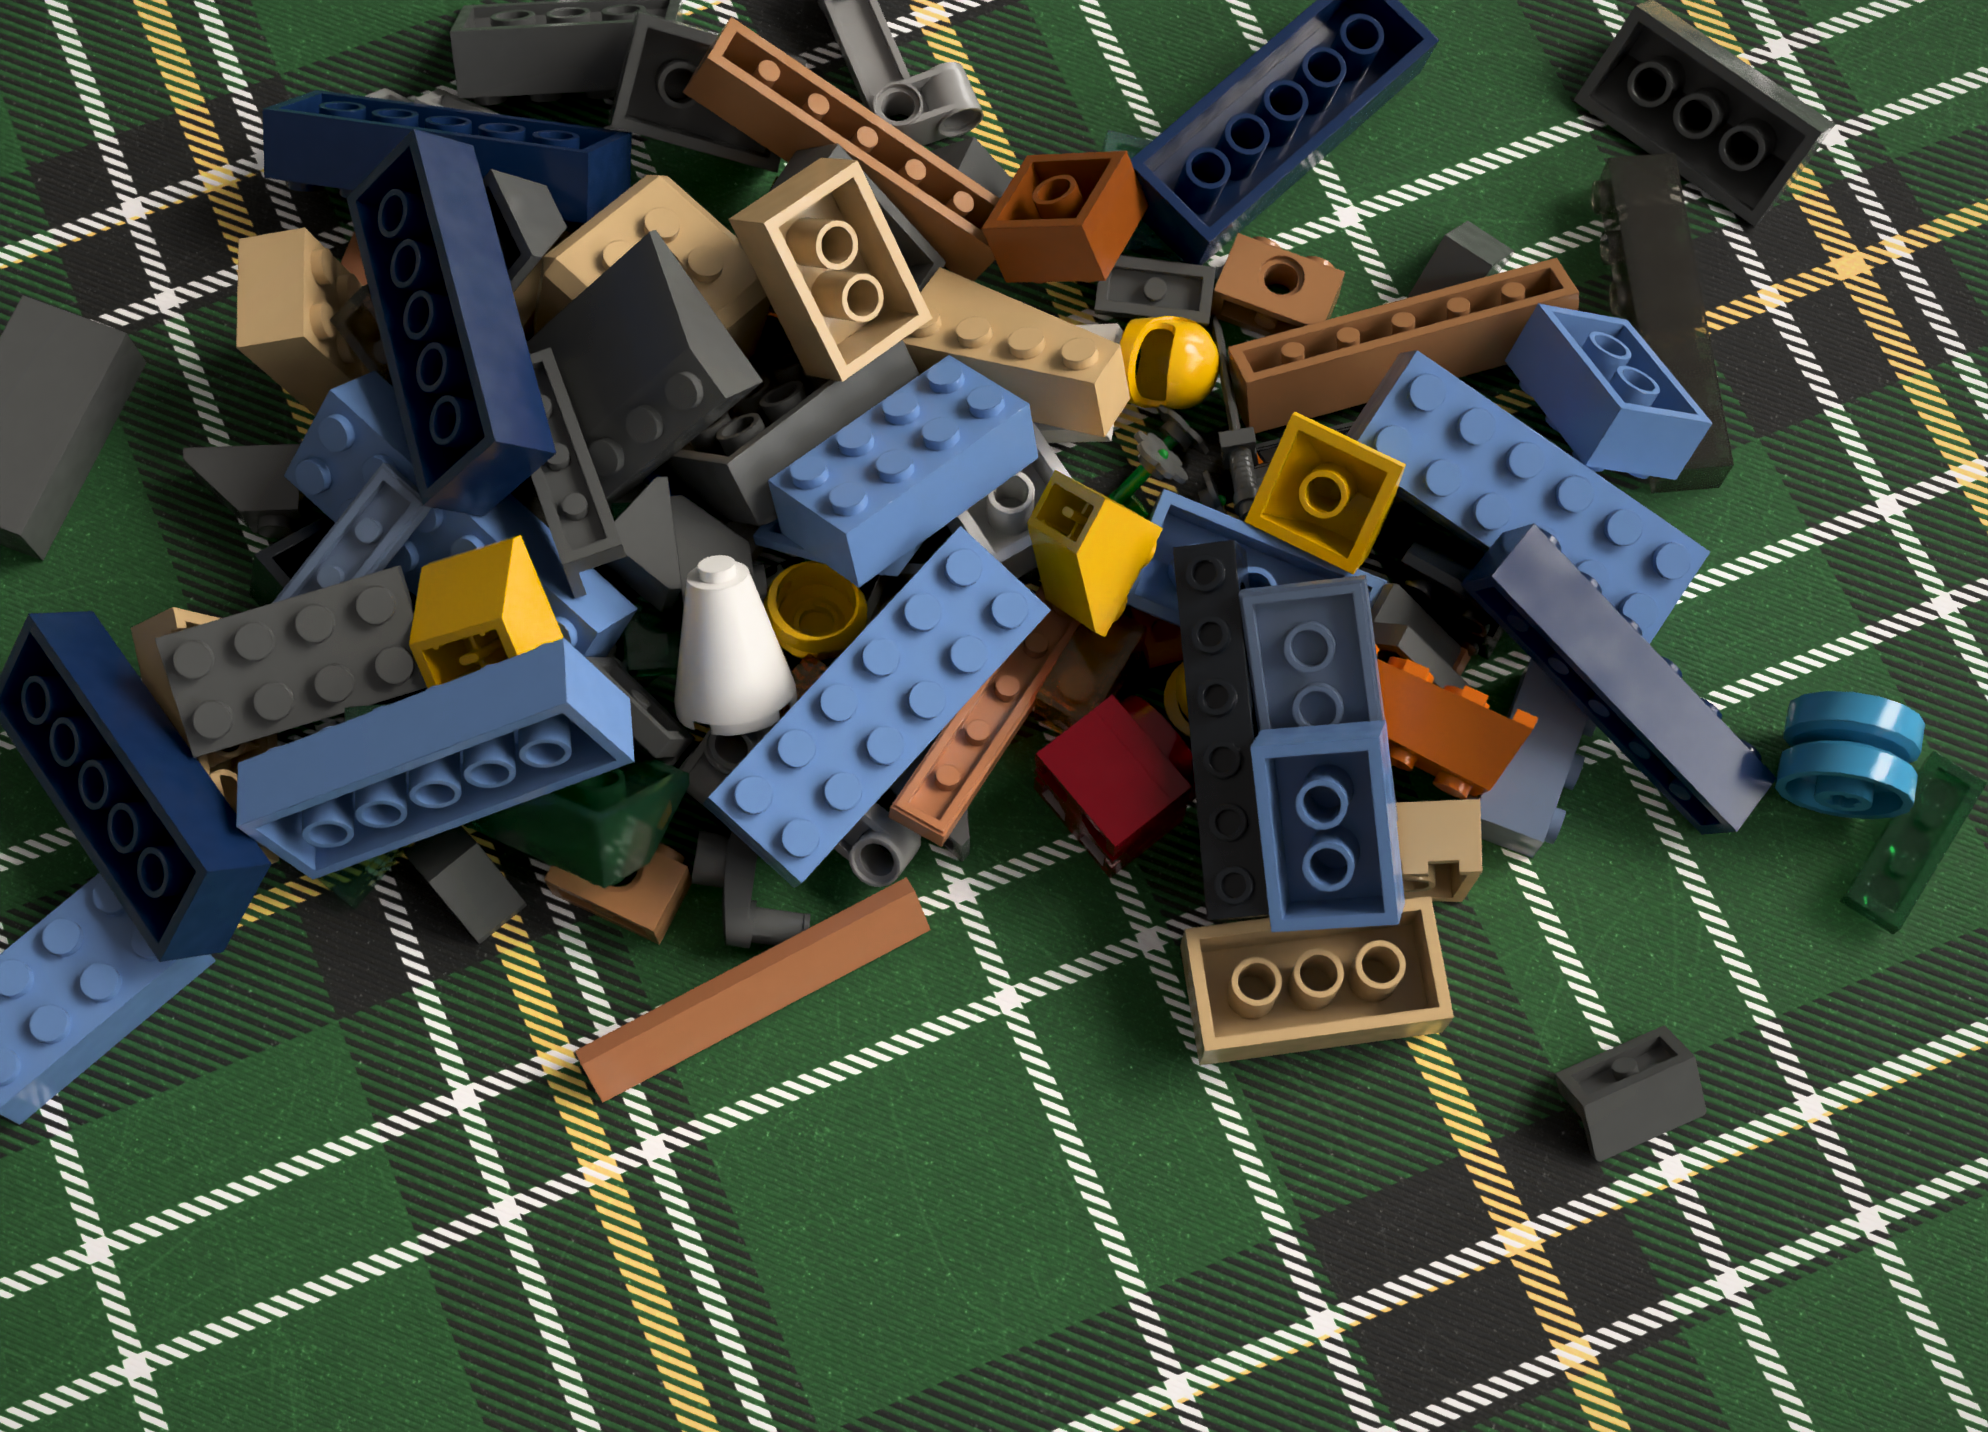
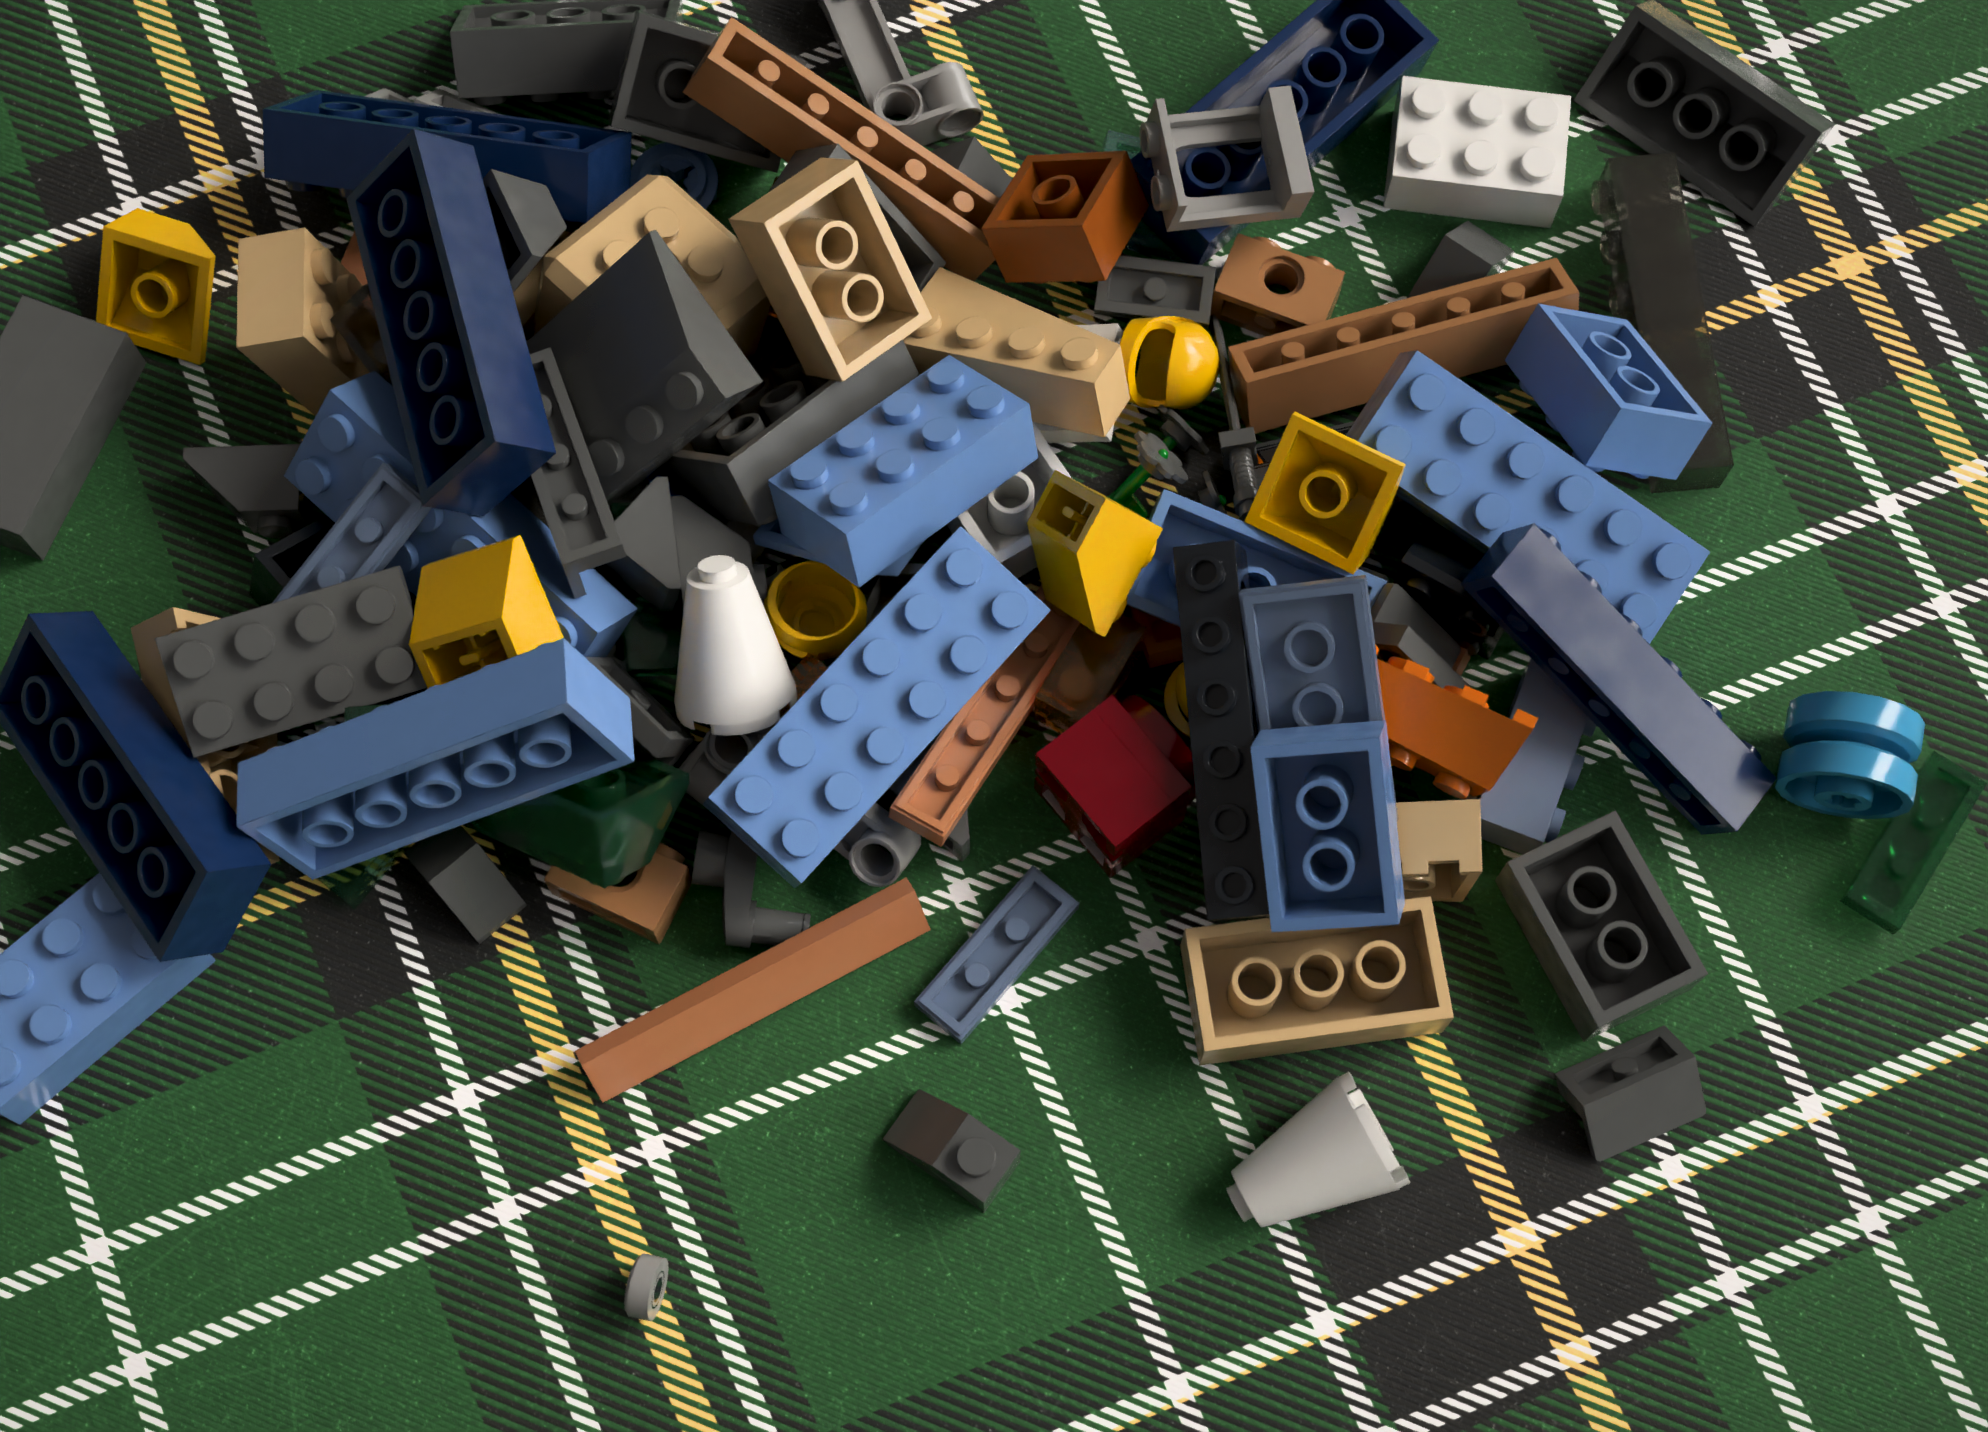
(156, 284): none -> yellow slope
(646, 1287): none -> light grey tile
(680, 163): none -> medium blue gear
(954, 1148): none -> dark grey slope
(996, 954): none -> sand blue tile
(1283, 149): none -> light grey panel
(1318, 1160): none -> white cone
(1477, 152): none -> white brick
(1600, 926): none -> dark grey brick

